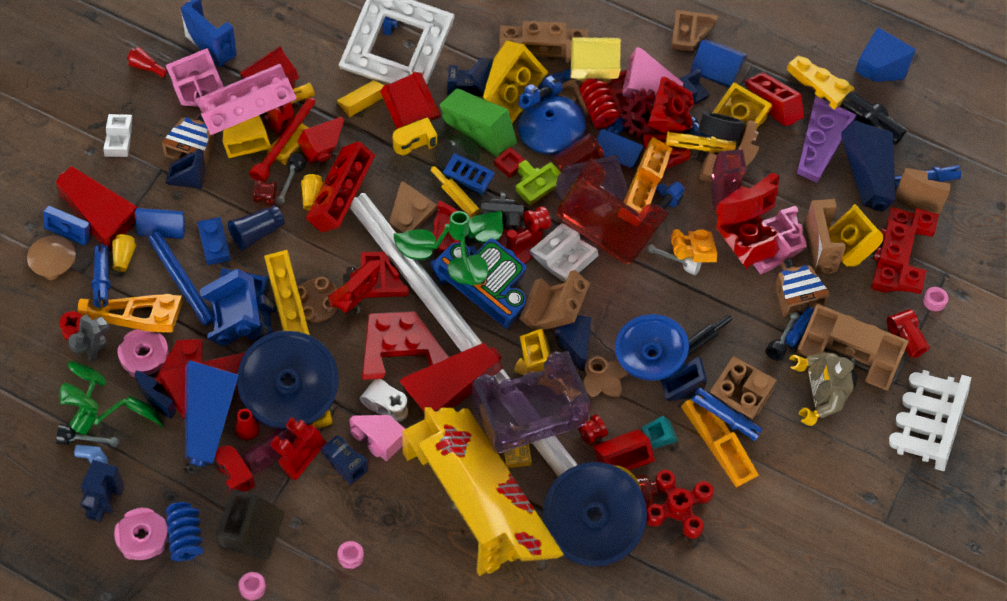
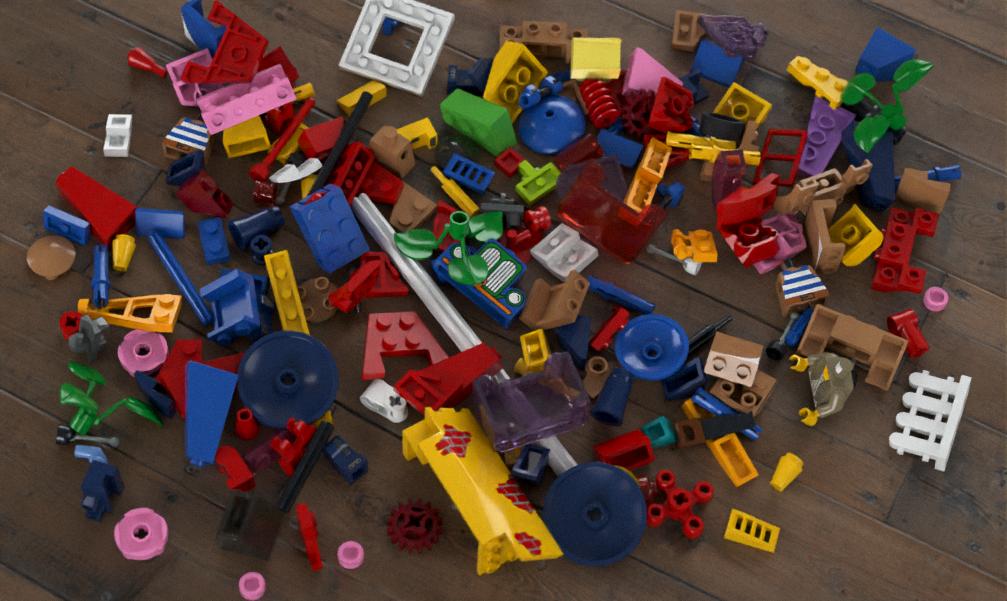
(183, 531): blue piece -> none
(204, 196): none -> dark red slope
(236, 55): none -> red wing
(259, 250): none -> dark blue bush
(291, 173): none -> white slope
(305, 466): none -> black axle
(308, 530): none -> red wing
(330, 228): none -> blue piece
(342, 142): none -> black piece
(378, 432): bright pink slope -> none
(381, 185): none -> red wing
(392, 151): none -> medium nougat torso
(409, 100): red slope -> none
(415, 515): none -> dark red gear
(426, 390): none -> red wing
(531, 465): none -> dark blue slope
(593, 429): red wheel -> none
(613, 398): none -> dark blue plant
(616, 321): none -> red wing
(625, 298): none -> blue pin
(711, 152): none -> yellow pin
(712, 428): none -> black piece
(733, 359): none -> medium nougat panel
(735, 34): none -> clear purple plate
(748, 539): none -> yellow slope
(780, 157): none -> red window
(785, 102): red slope -> none
(786, 471): none -> yellow cone
(822, 187): none -> medium nougat bracket
(870, 128): none -> green plant

